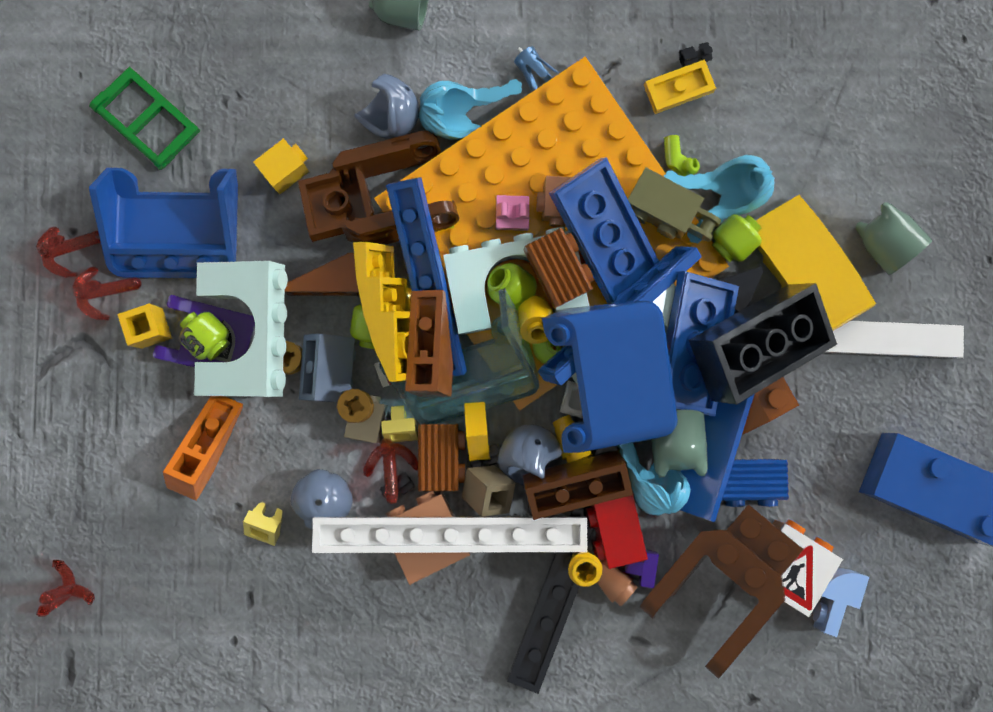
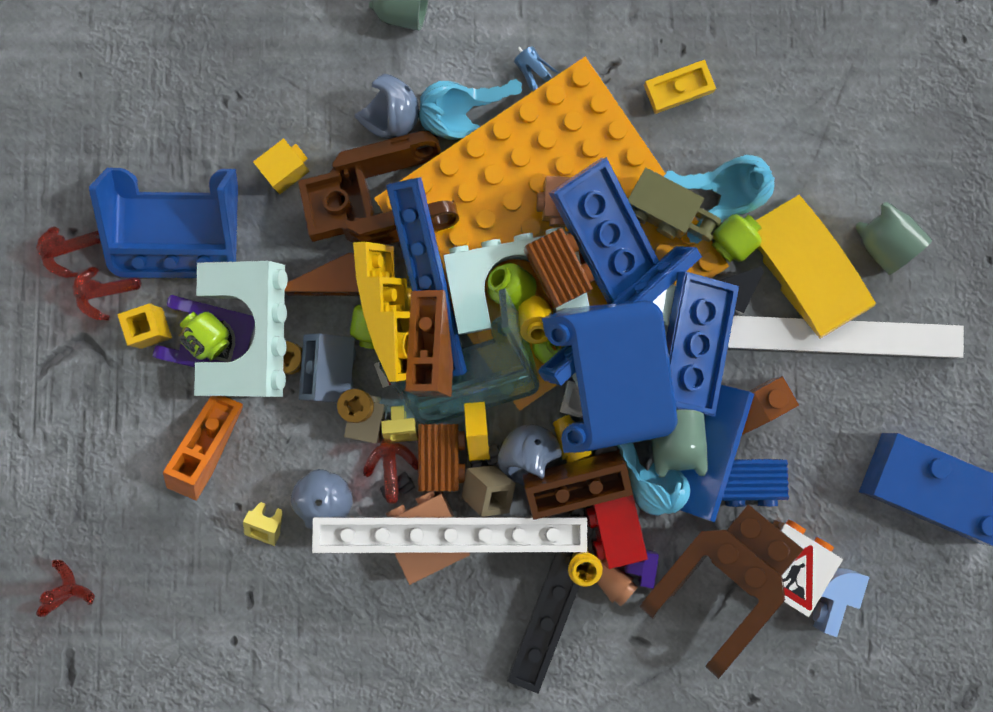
(105, 97): green window -> none
(512, 212): bright pink tile -> none
(675, 160): lime arm -> none
(690, 55): black piece -> none
(763, 343): black brick -> none

